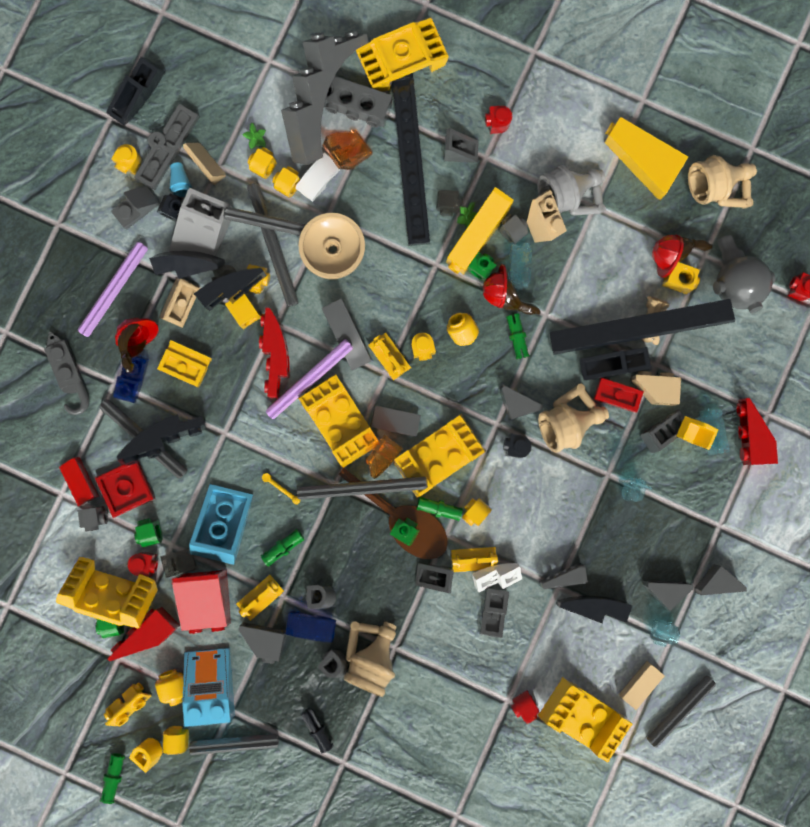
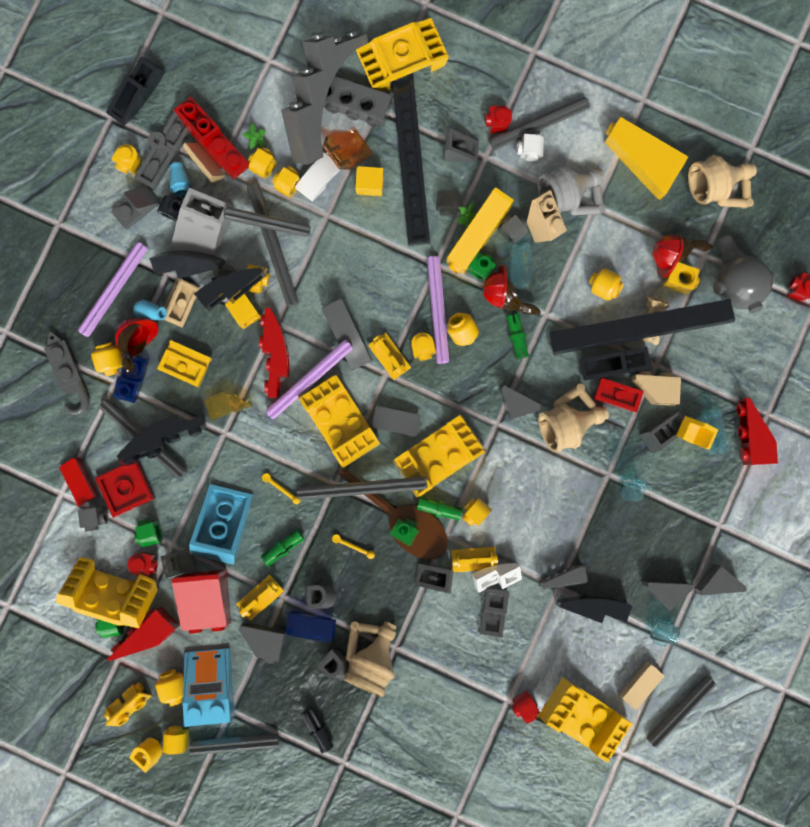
(106, 359): none -> yellow head
(112, 778): green pin -> none
(147, 309): none -> medium azure cone
(210, 138): none -> red slope
(225, 404): none -> clear yellow slope
(331, 231): tan dish -> none
(337, 539): none -> yellow hinge
(369, 181): none -> yellow panel
(382, 456): clear orange slope -> none
(438, 310): none -> lavender axle
(517, 446): black plate -> none
(530, 147): none -> white plate
(539, 123): none -> dark grey axle
(606, 284): none -> yellow head

